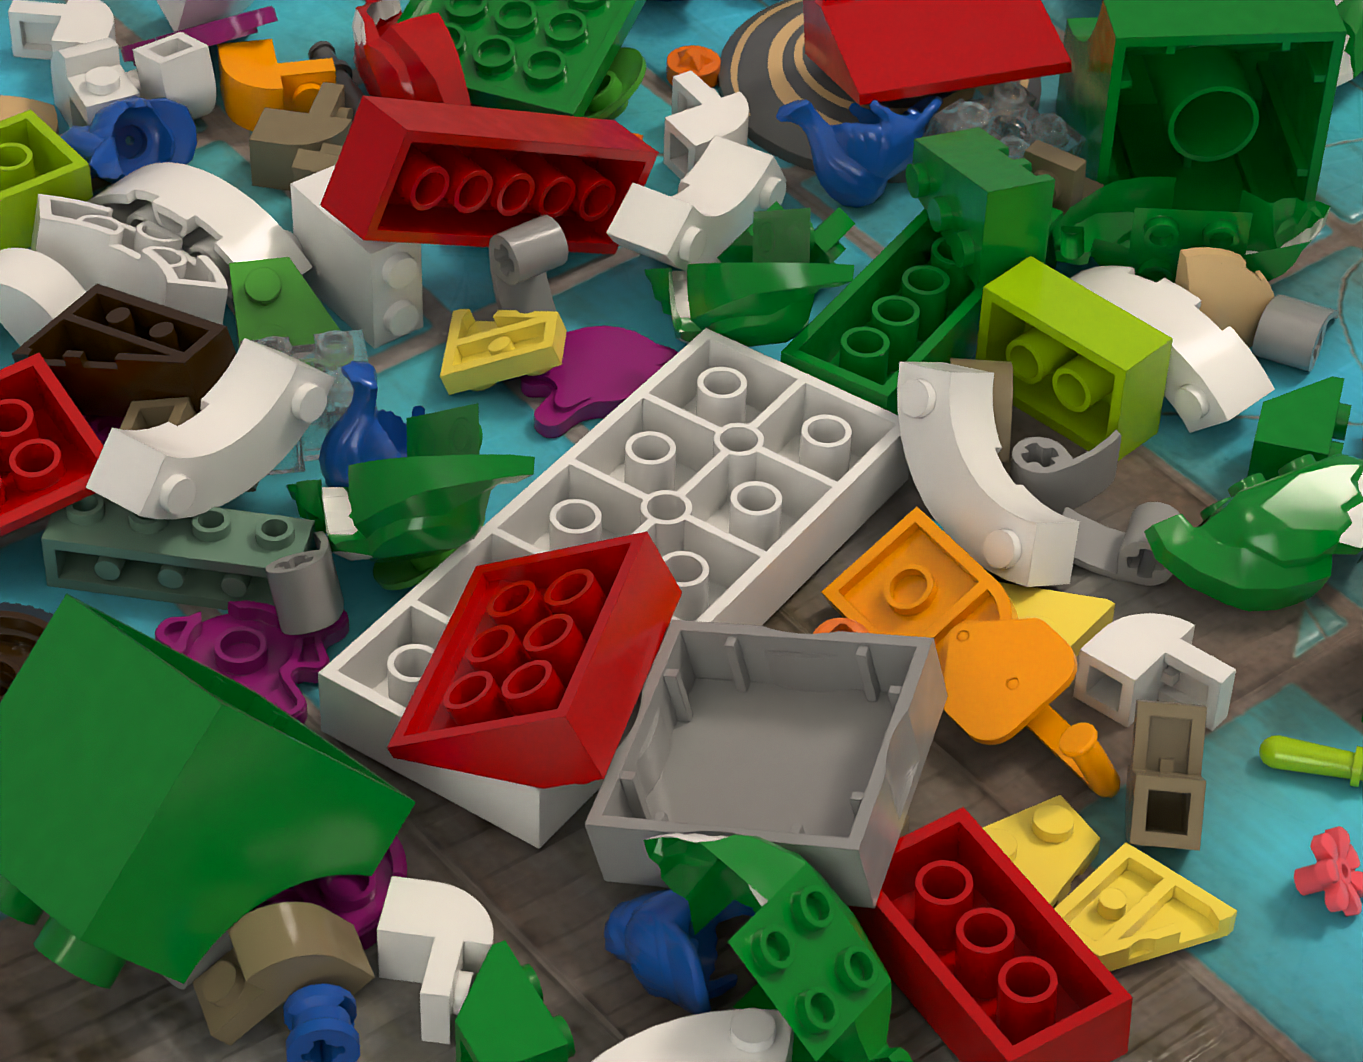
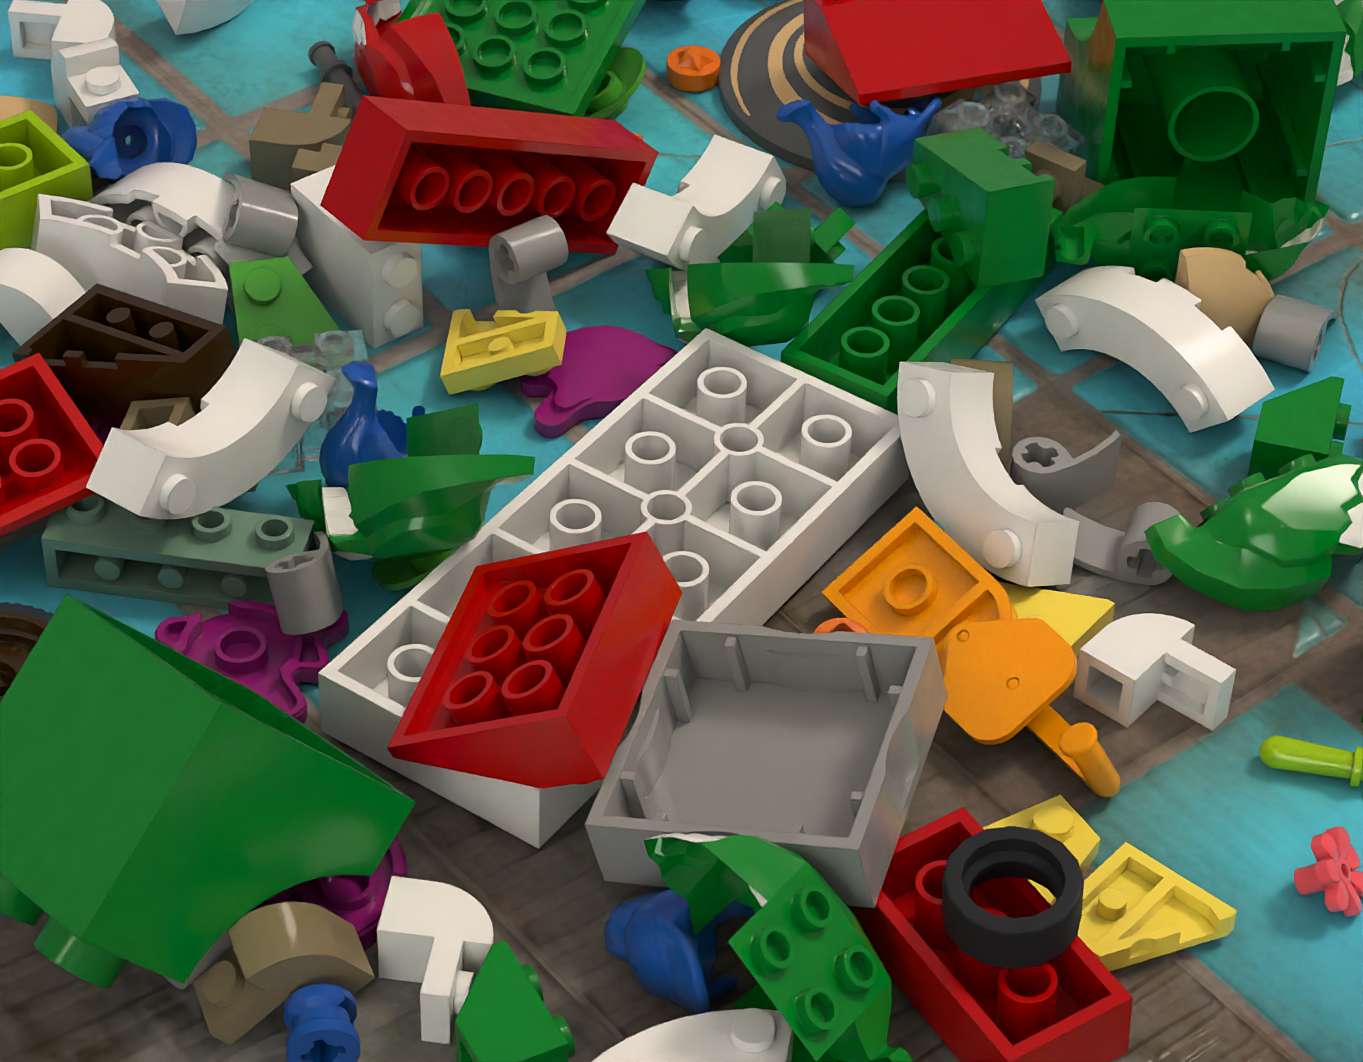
(176, 70): white brick -> none
(216, 31): magenta tile -> none
(256, 81): light orange brick -> none
(260, 217): none -> light grey panel
(696, 118): white brick -> none
(1006, 940): none -> black tyre
(1075, 356): lime brick -> none
(1165, 776): dark tan brick -> none

